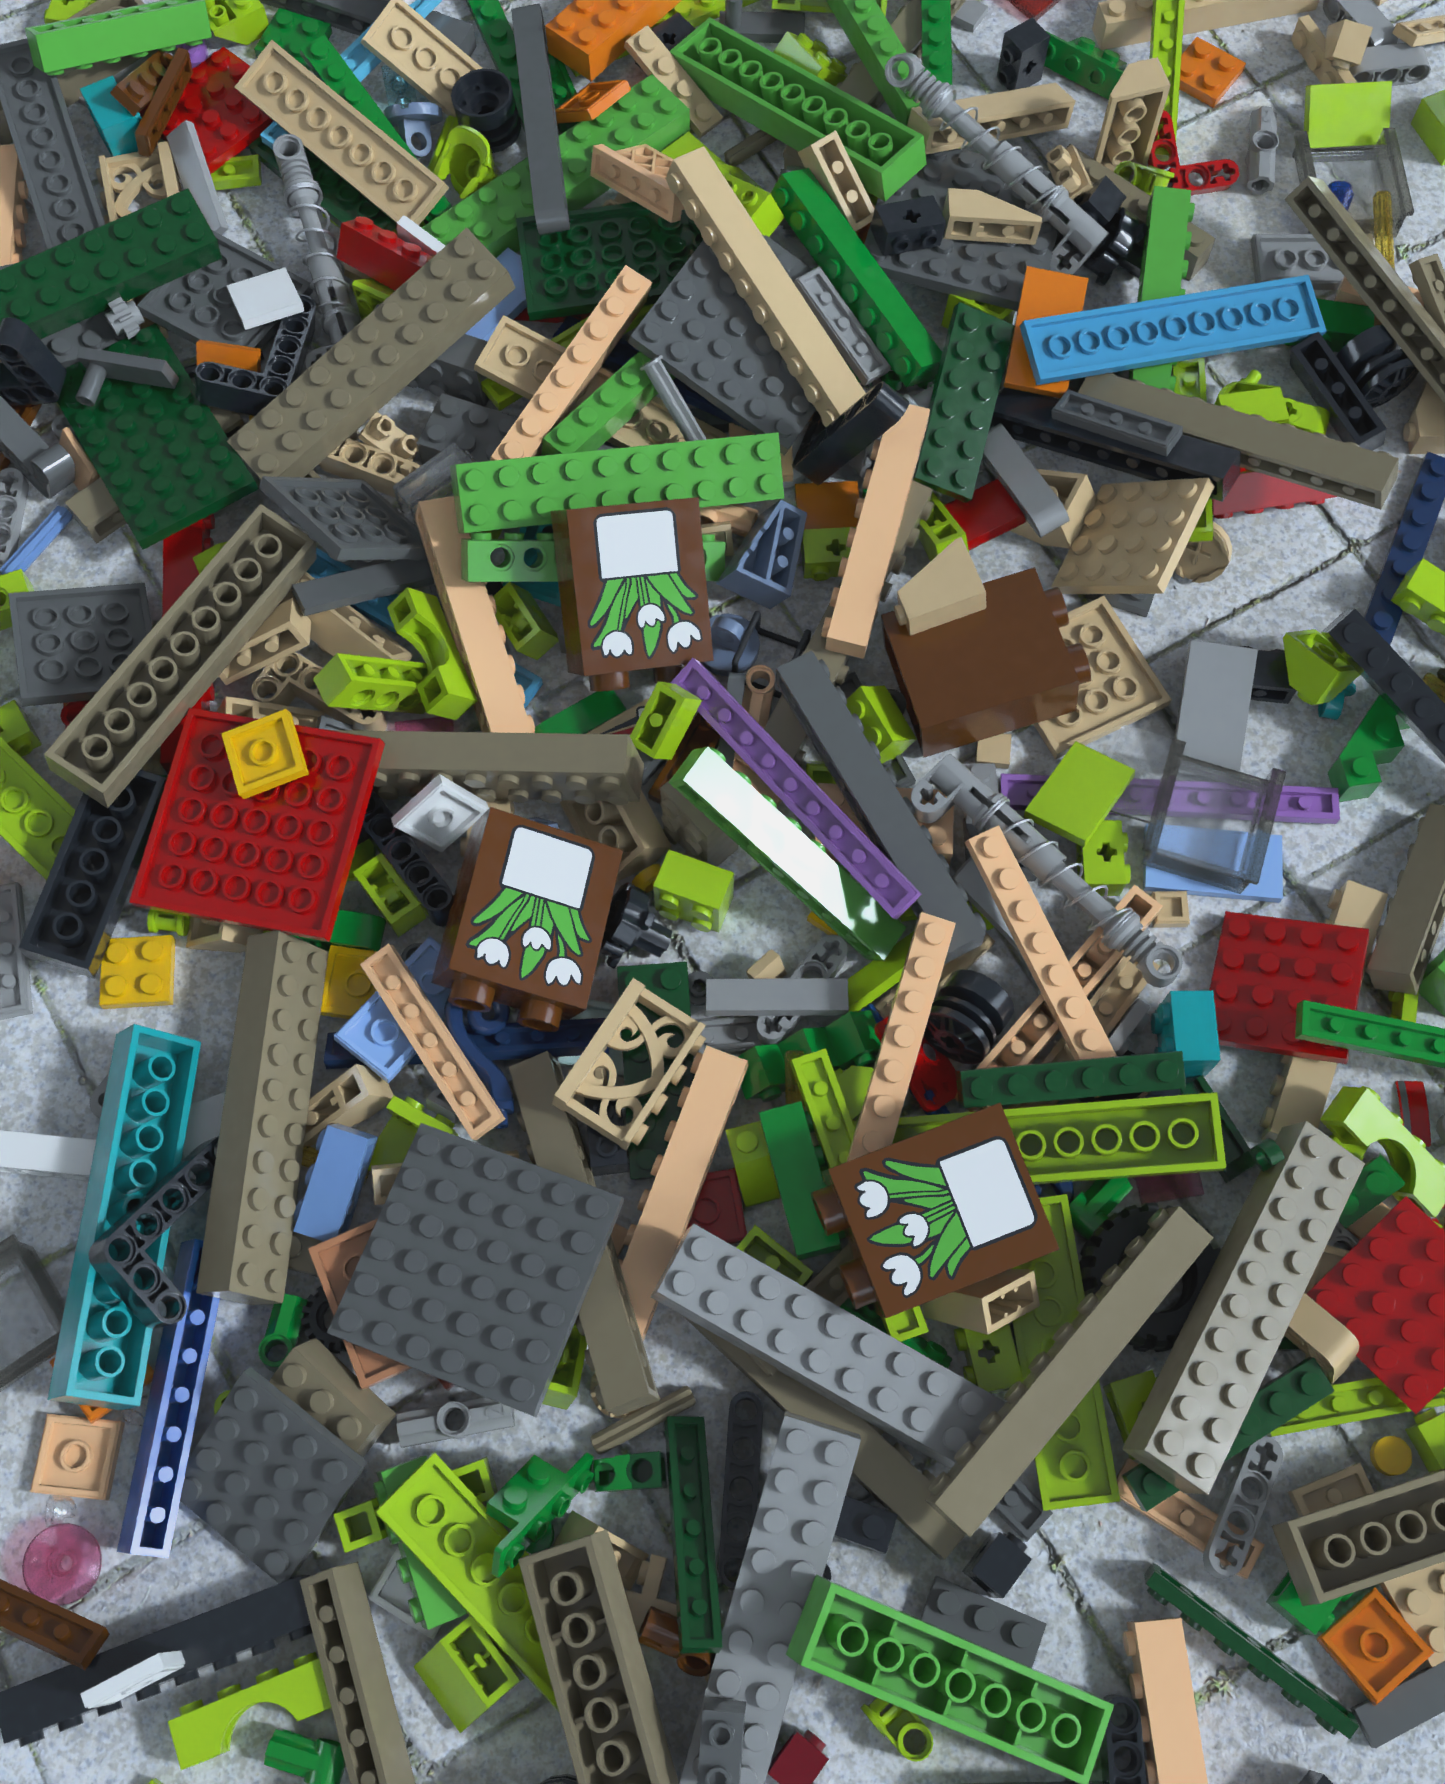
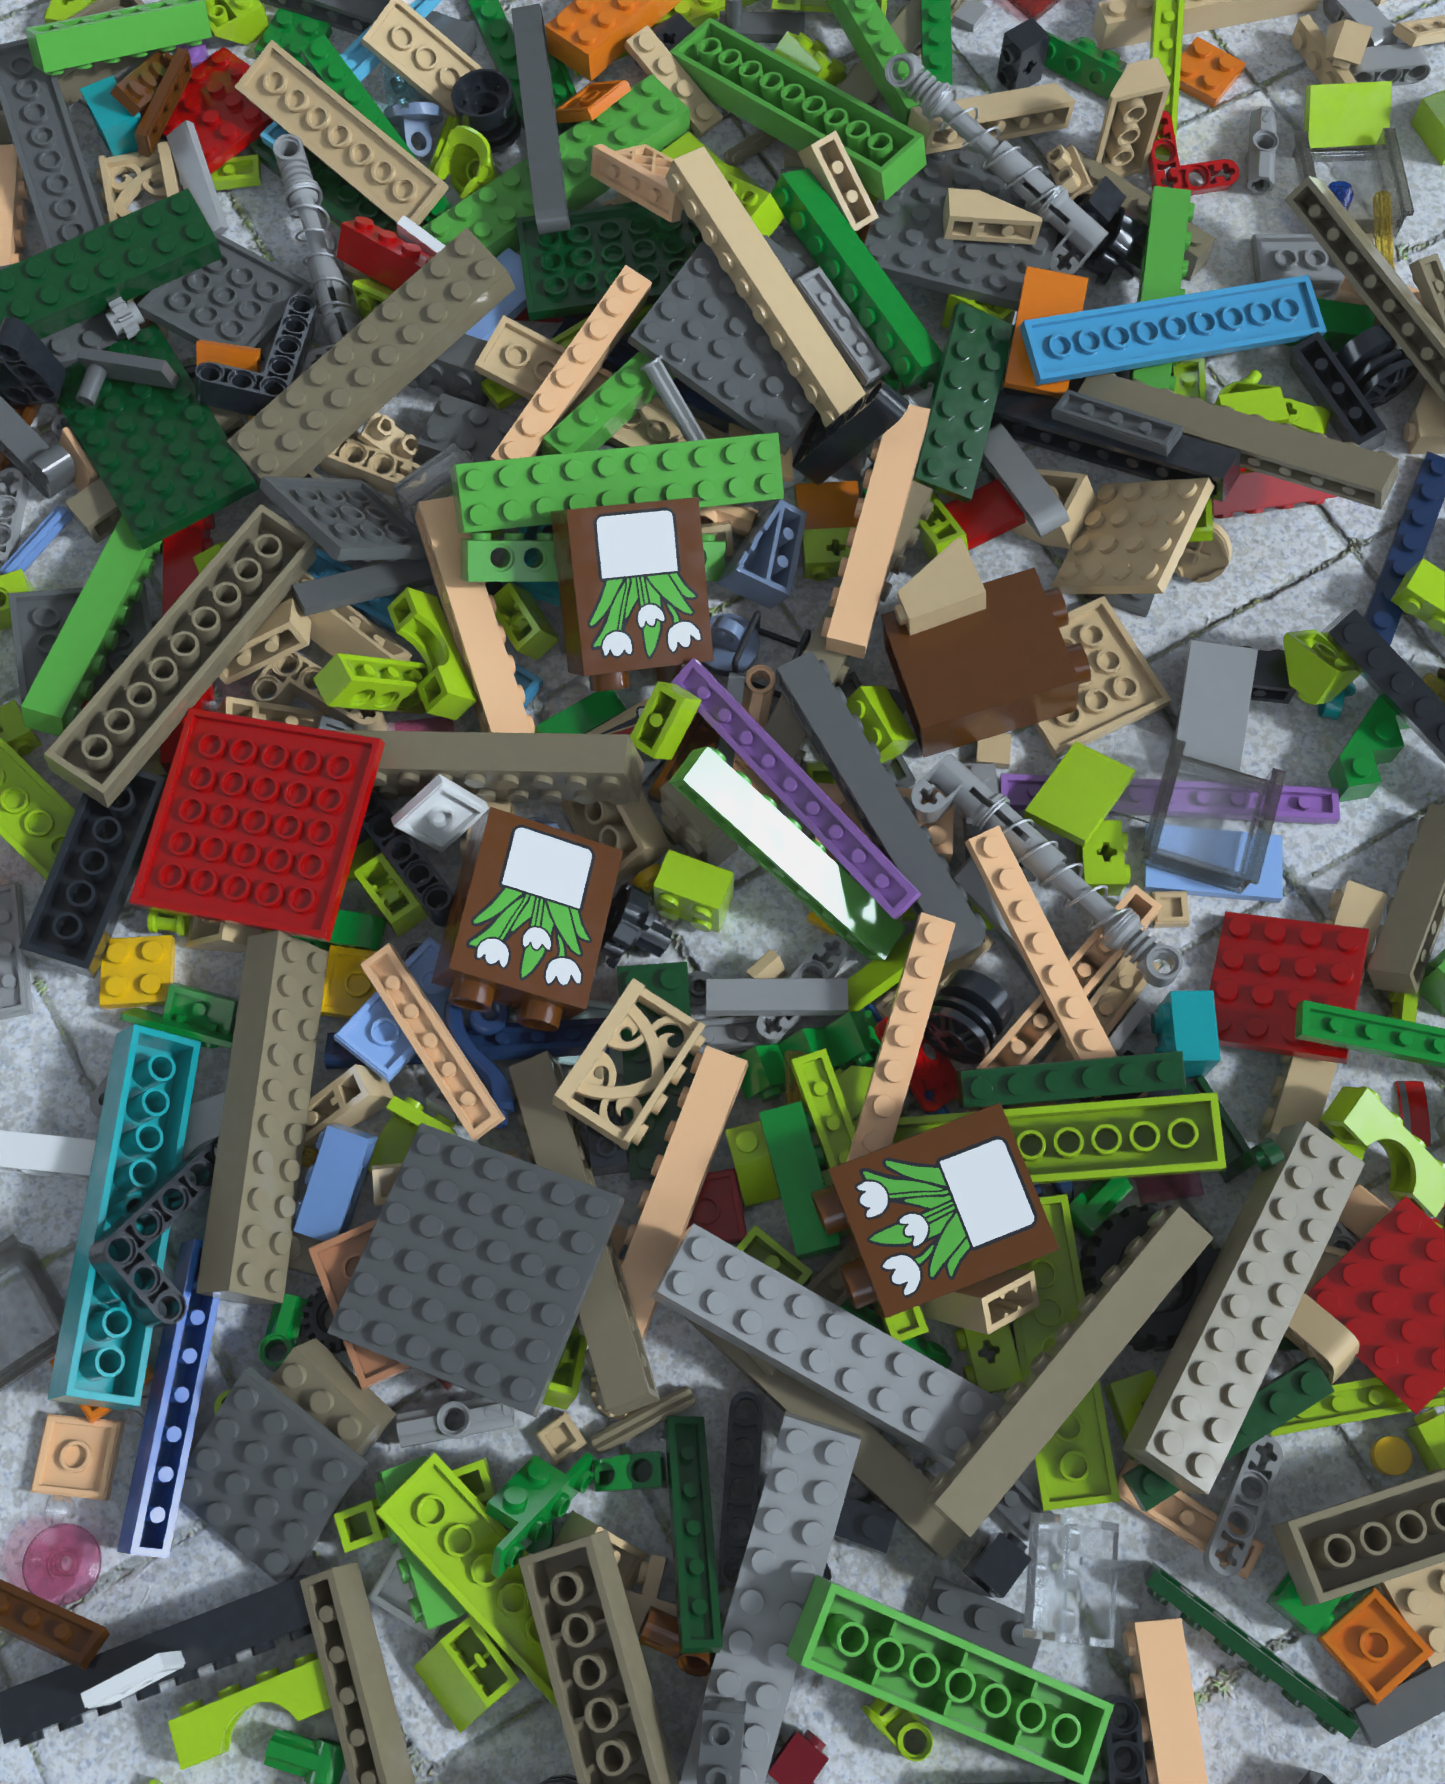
(89, 632): none -> bright green brick
(191, 1015): none -> green bracket
(265, 298): white tile -> none
(265, 754): yellow plate -> none
(561, 1438): none -> tan tile
(908, 225): black brick -> none
(1062, 1595): none -> clear piece
(1144, 177): lime piece -> none
(1331, 1490): tan plate -> none
(1373, 1186): green plate -> none

